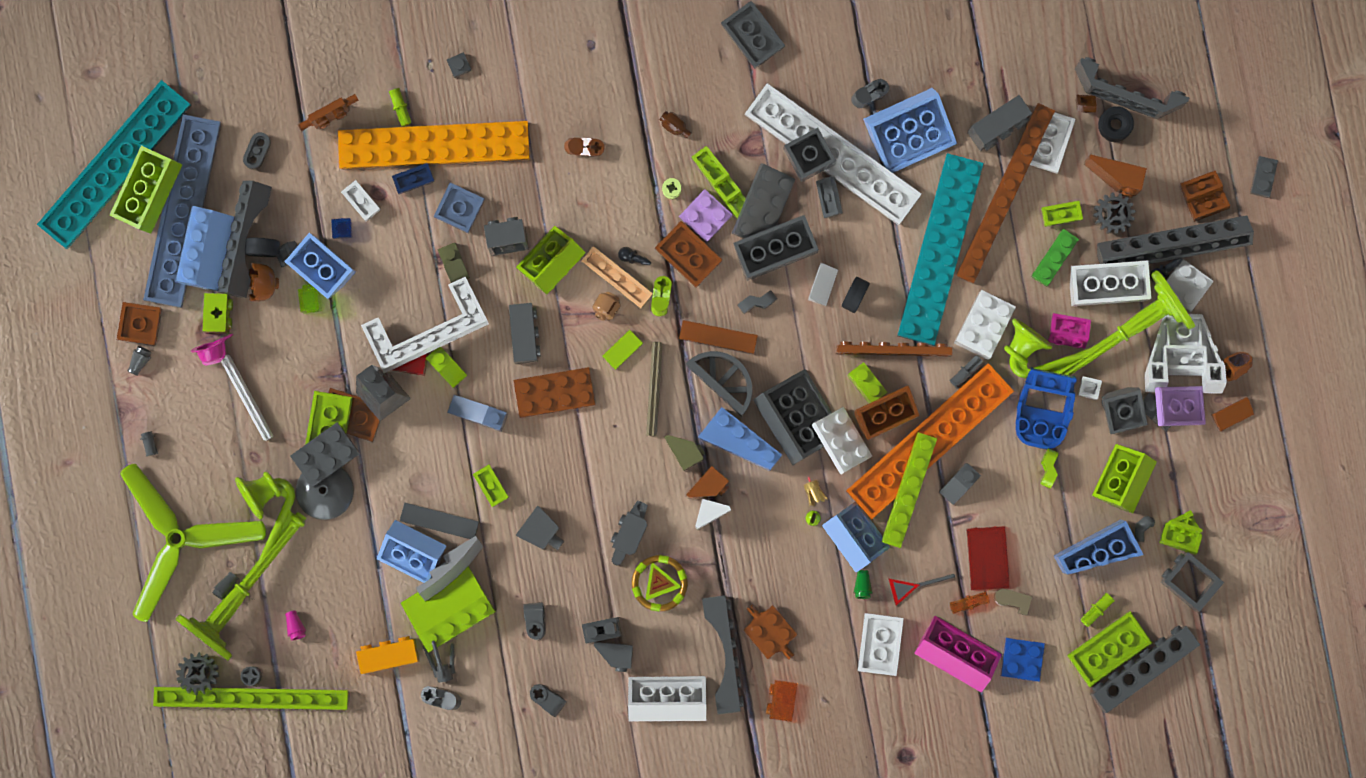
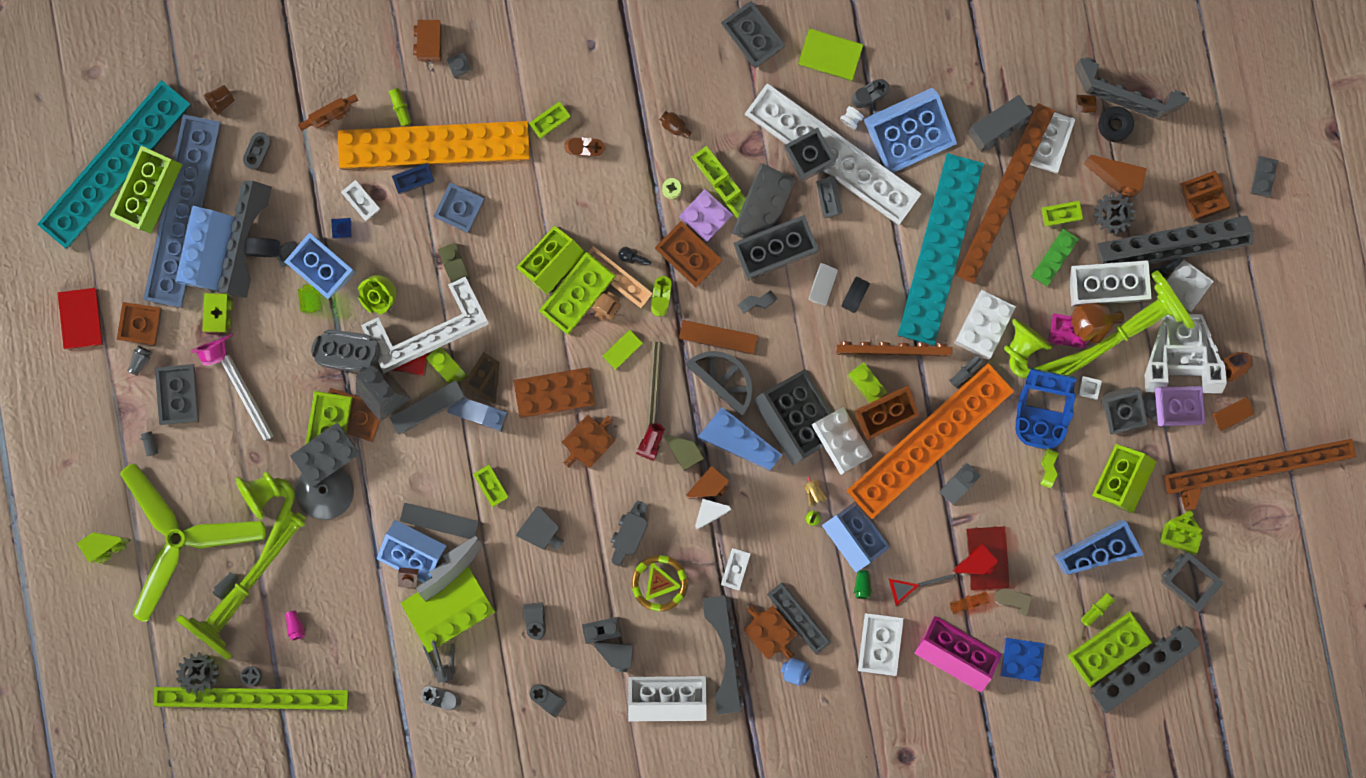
(80, 318): none -> red tile
(99, 546): none -> lime slope
(176, 394): none -> dark grey plate
(219, 99): none -> reddish brown piece
(262, 282): dark orange cylinder -> none
(345, 350): none -> dark grey tile
(377, 294): none -> lime cylinder
(387, 655): light orange brick -> none
(408, 577): none -> reddish brown plate
(427, 407): none -> dark grey tile
(428, 40): none -> dark orange brick
(484, 377): none -> dark brown wing
(506, 236): dark grey brick -> none
(524, 333): dark grey brick -> none
(549, 120): none -> lime plate
(577, 293): none -> lime tile
(588, 441): none -> dark orange plate
(650, 444): none -> dark red piece
(735, 569): none -> white plate
(782, 700): clear orange bracket -> none
(796, 671): none -> medium blue head
(798, 618): none -> dark grey tile
(830, 54): none -> lime tile
(851, 118): none -> white wheel
(909, 490): lime plate -> none
(977, 562): none -> red slope
(1094, 321): none -> dark orange piece
(1141, 526): dark grey arm -> none
(1190, 498): none -> dark orange slope
(1259, 466): none -> dark orange plate

